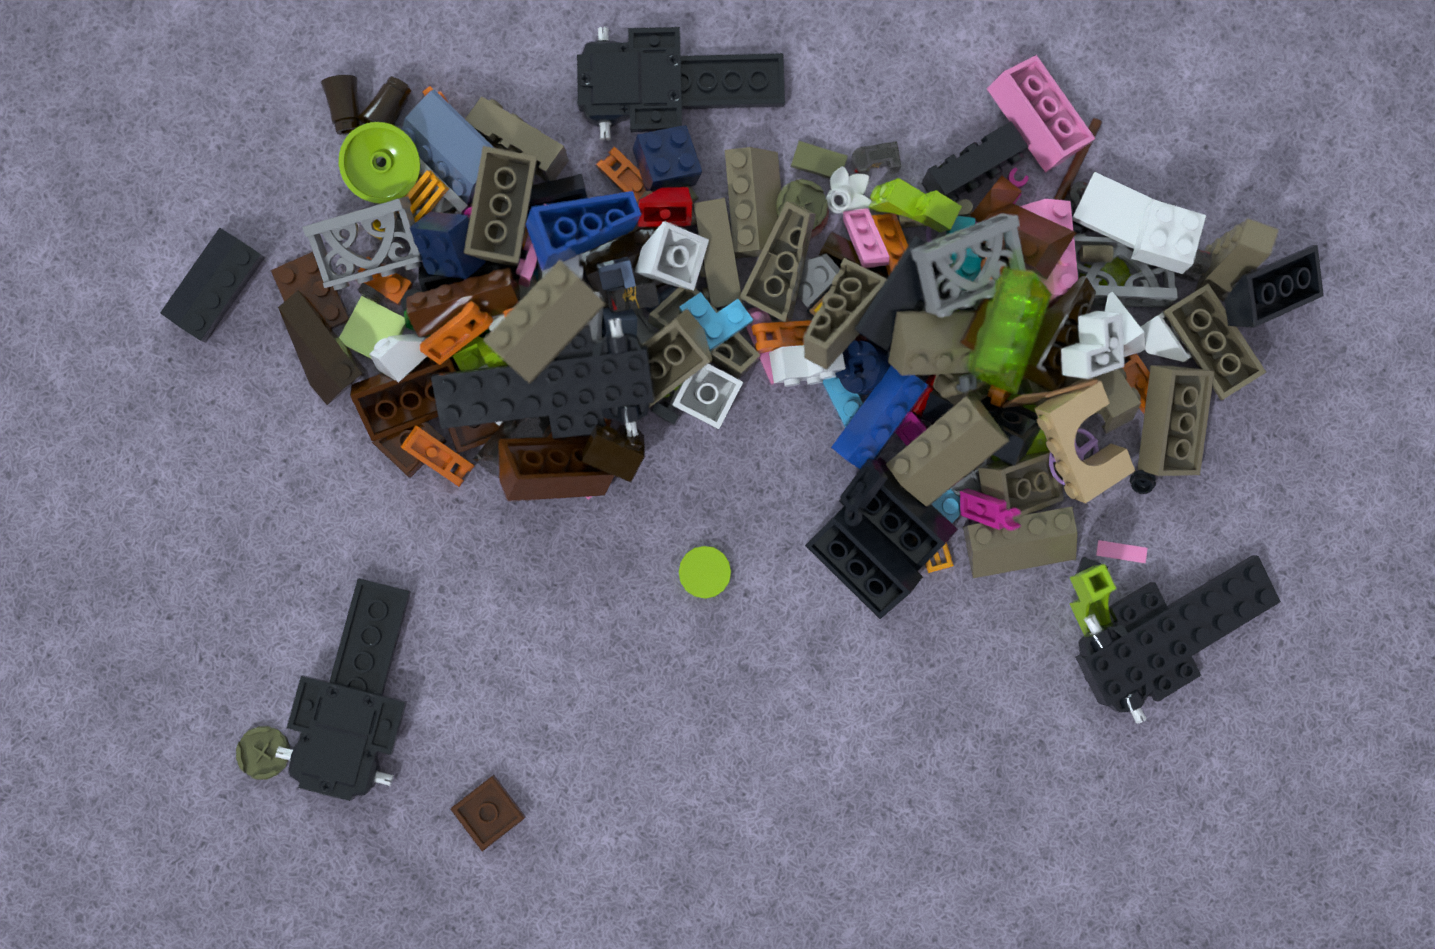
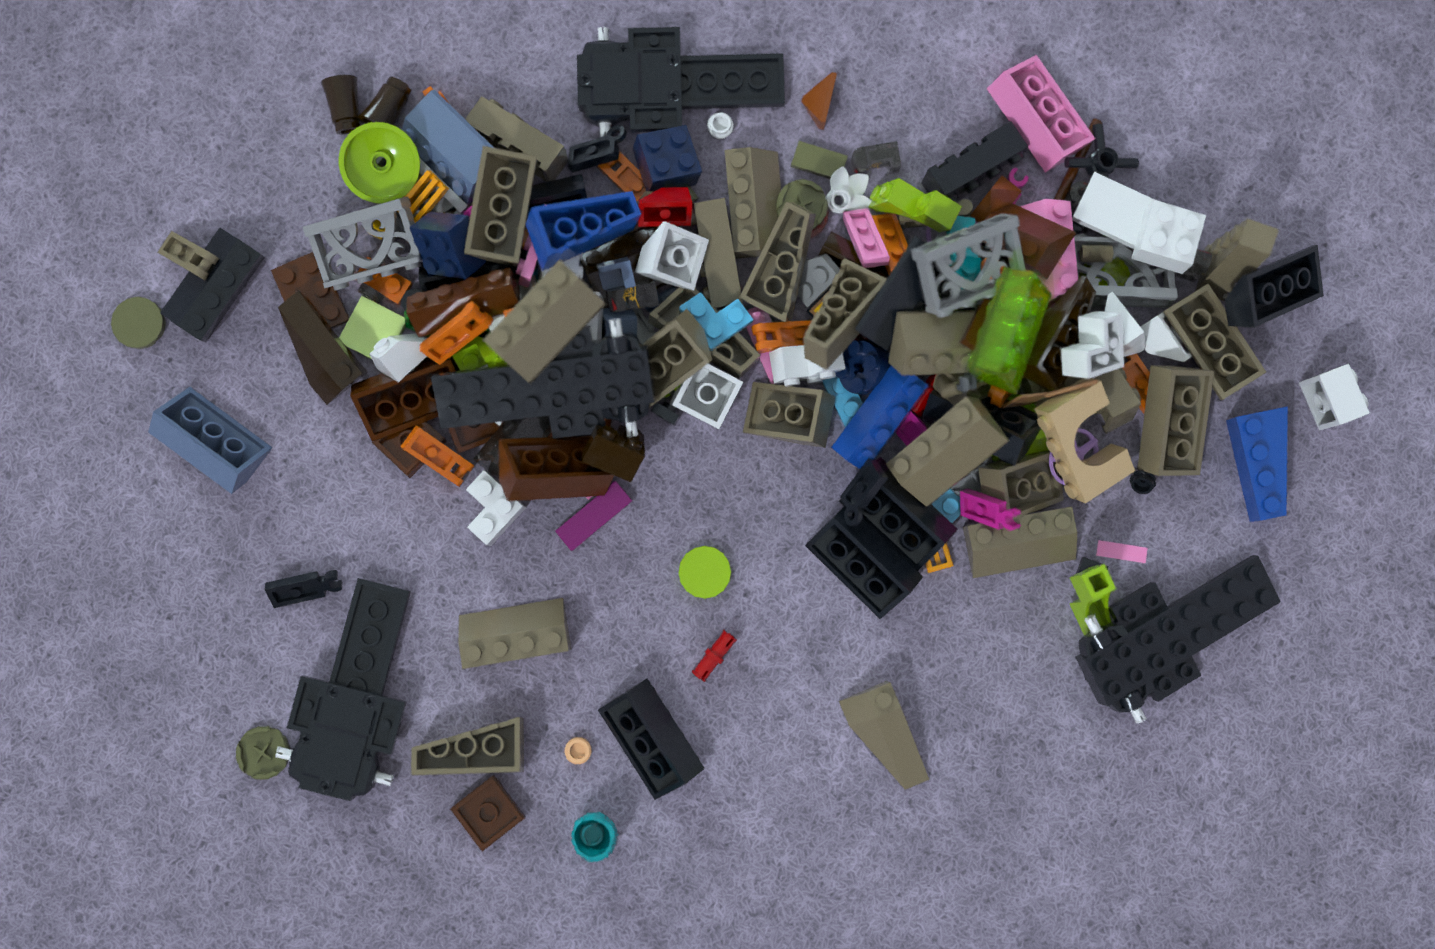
(138, 322): none -> olive tile
(187, 255): none -> dark tan plate
(209, 439): none -> sand blue slope
(302, 588): none -> black plate
(483, 750): none -> dark tan wedge
(497, 512): none -> white brick
(513, 633): none -> dark tan slope
(578, 750): none -> light nougat tile
(593, 516): none -> magenta tile
(594, 836): none -> teal hair
(596, 151): none -> black hinge
(651, 739): none -> black slope
(714, 655): none -> red pin
(720, 125): none -> white plate
(789, 414): none -> dark tan slope
(818, 100): none -> dark orange slope
(883, 728): none -> dark tan wedge
(1101, 154): none -> black bar
(1261, 461): none -> blue wedge
(1334, 397): none -> white brick

